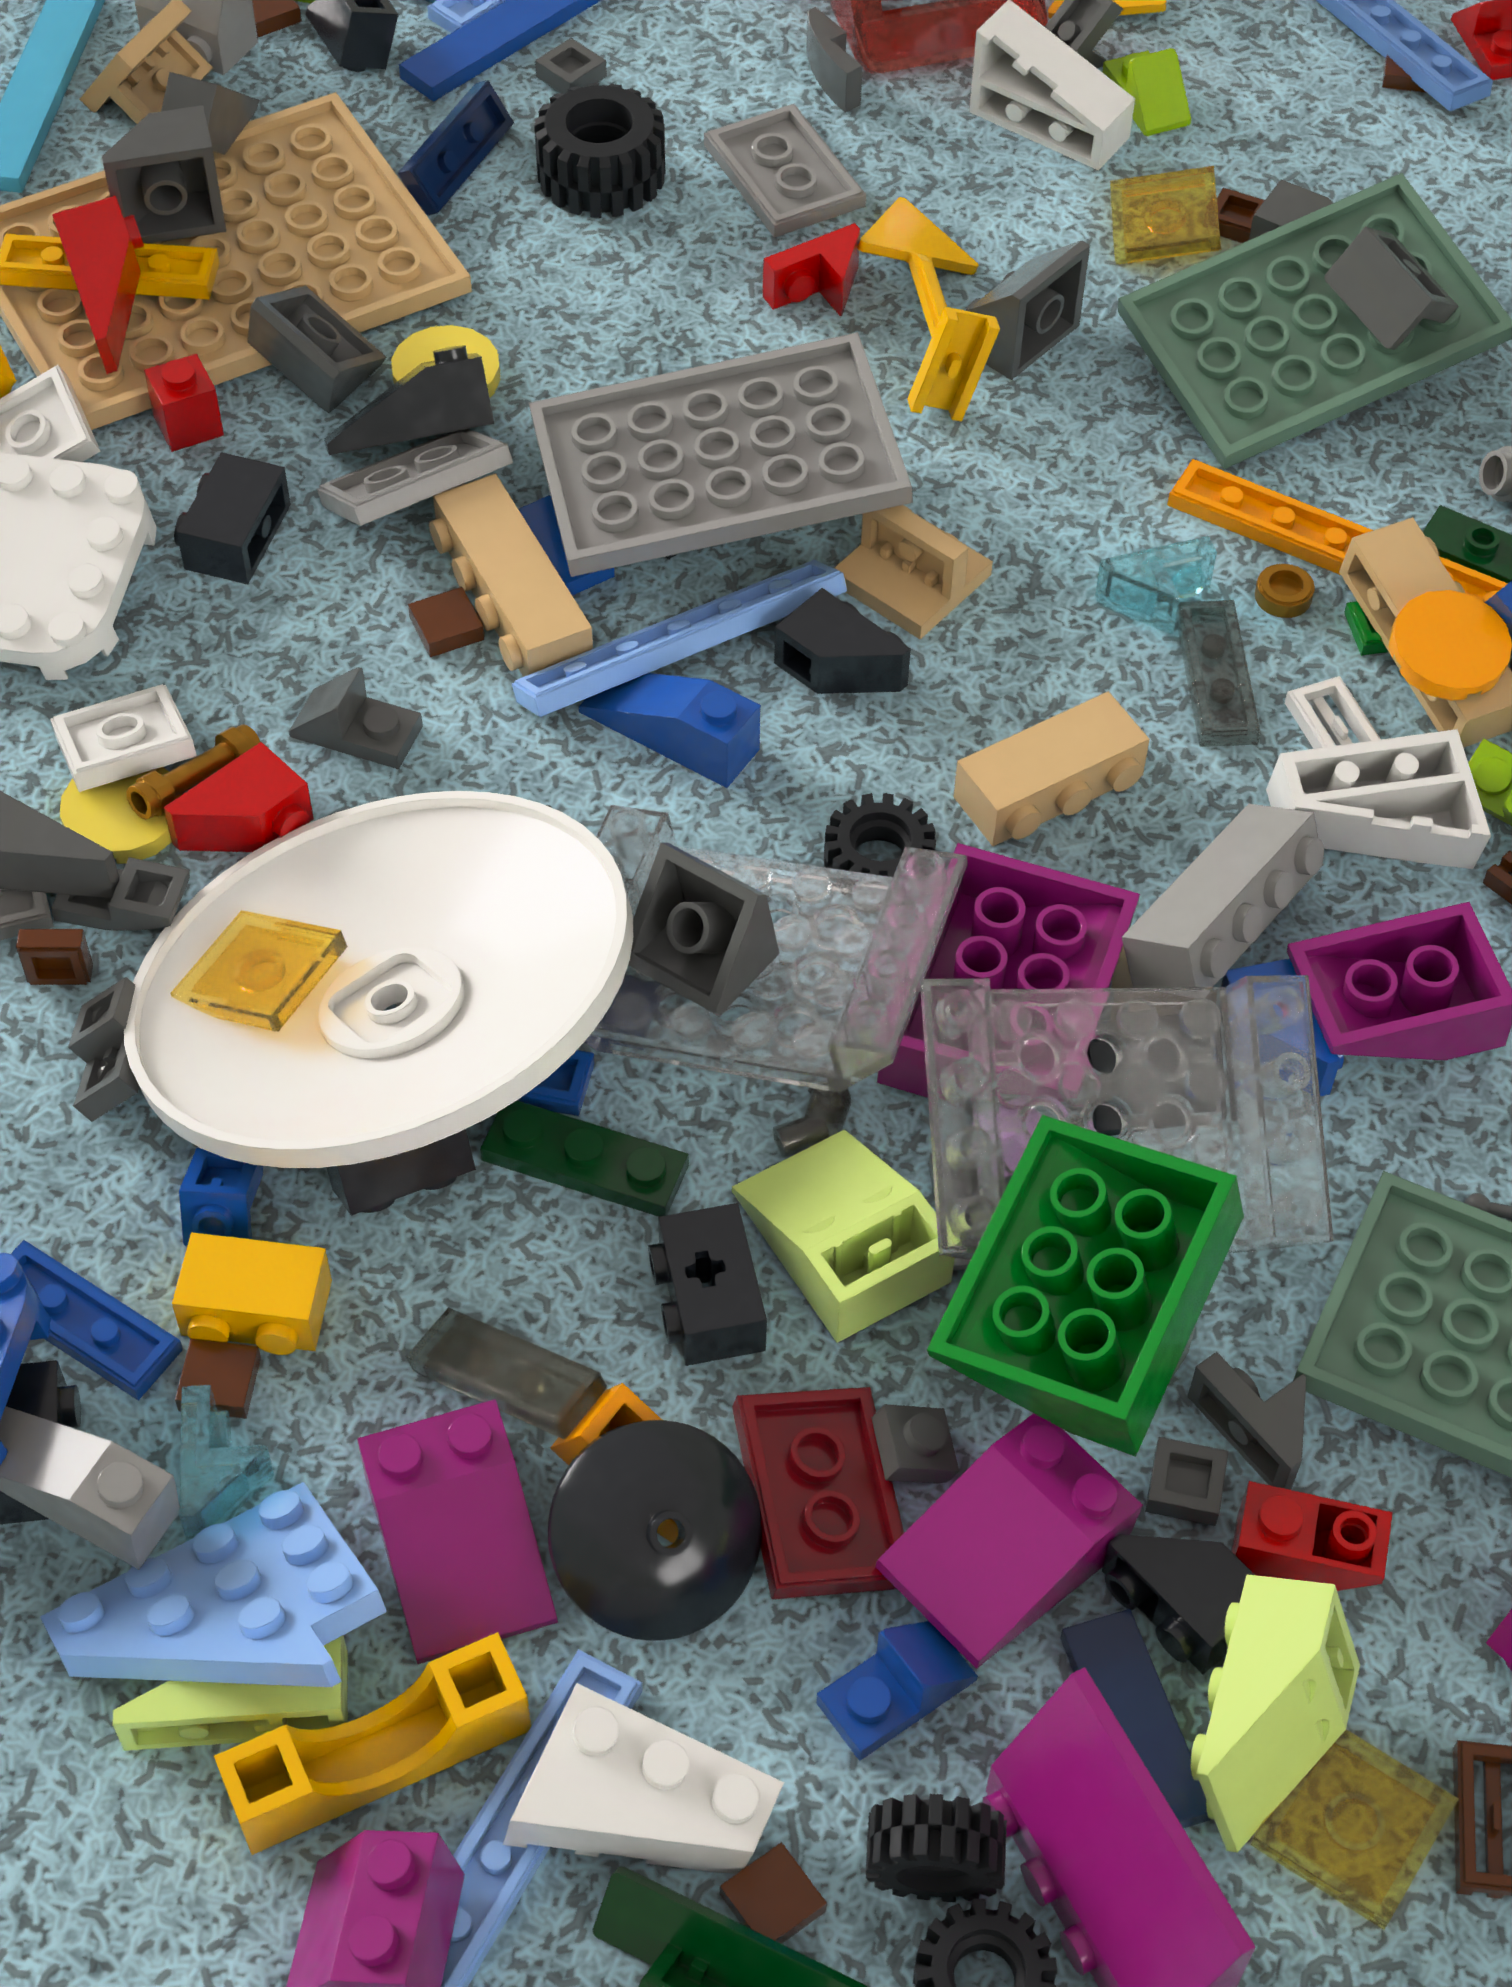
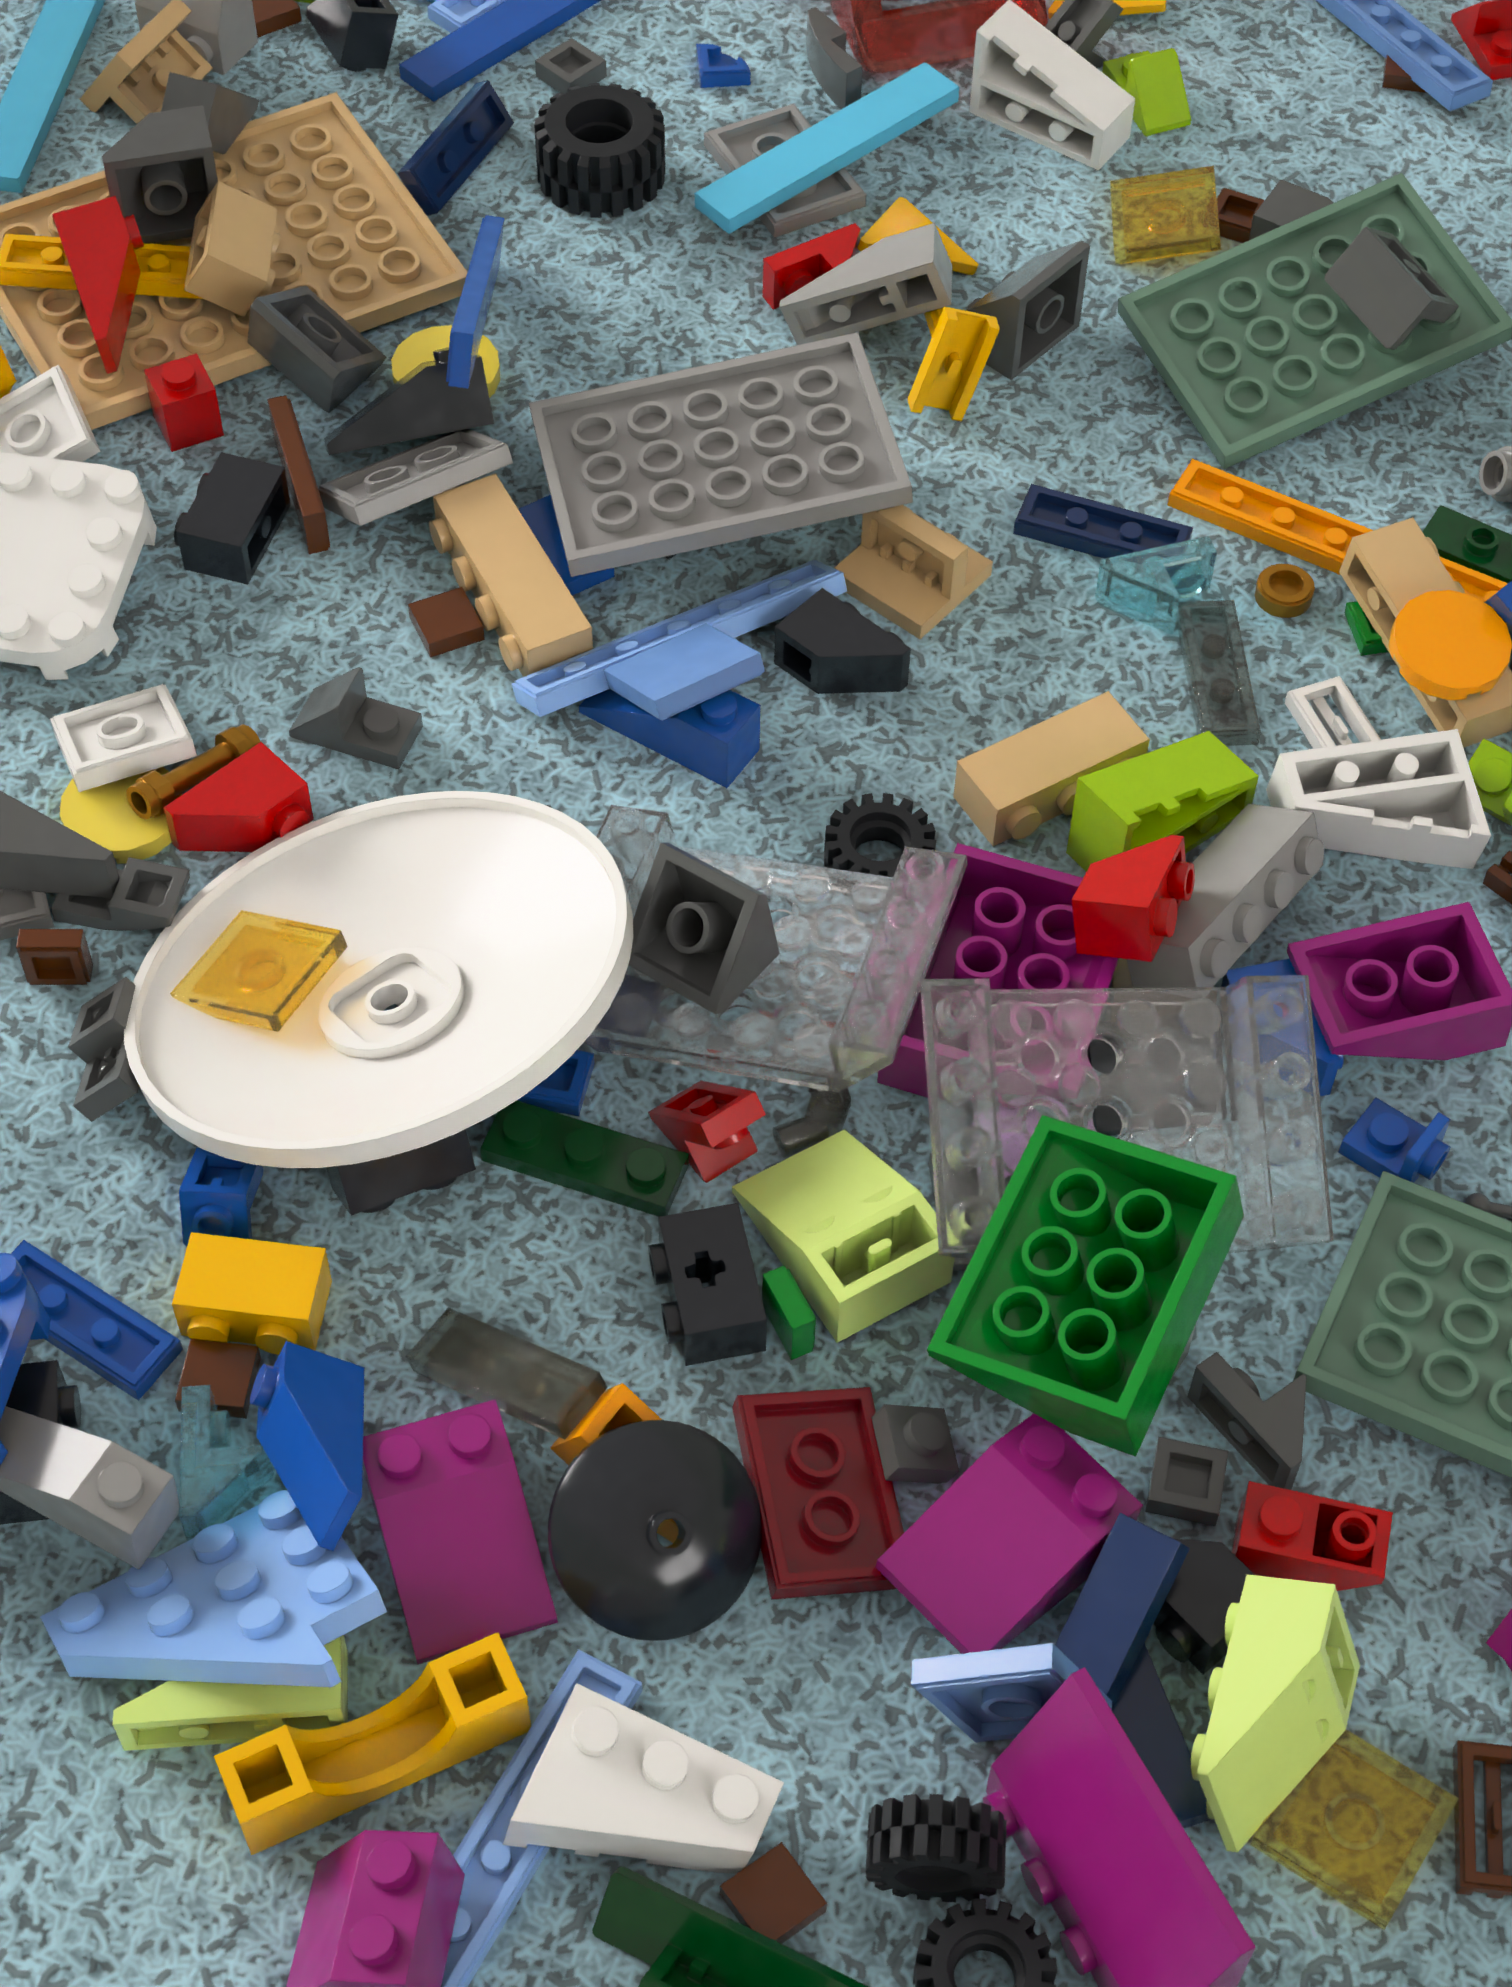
(232, 249): none -> tan brick
(299, 474): none -> reddish brown tile
(314, 1434): none -> blue slope
(474, 302): none -> blue tile
(684, 671): none -> medium blue tile
(710, 1125): none -> red slope
(720, 69): none -> blue tile
(788, 1312): none -> green tile
(826, 147): none -> medium azure tile
(873, 288): none -> light grey slope
(895, 1687): blue slope -> none
(993, 1691): none -> medium blue tile
(1092, 525): none -> dark blue tile
(1121, 1602): none -> dark blue tile
(1132, 900): none -> red slope
(1174, 790): none -> lime wedge
(1396, 1143): none -> blue bracket

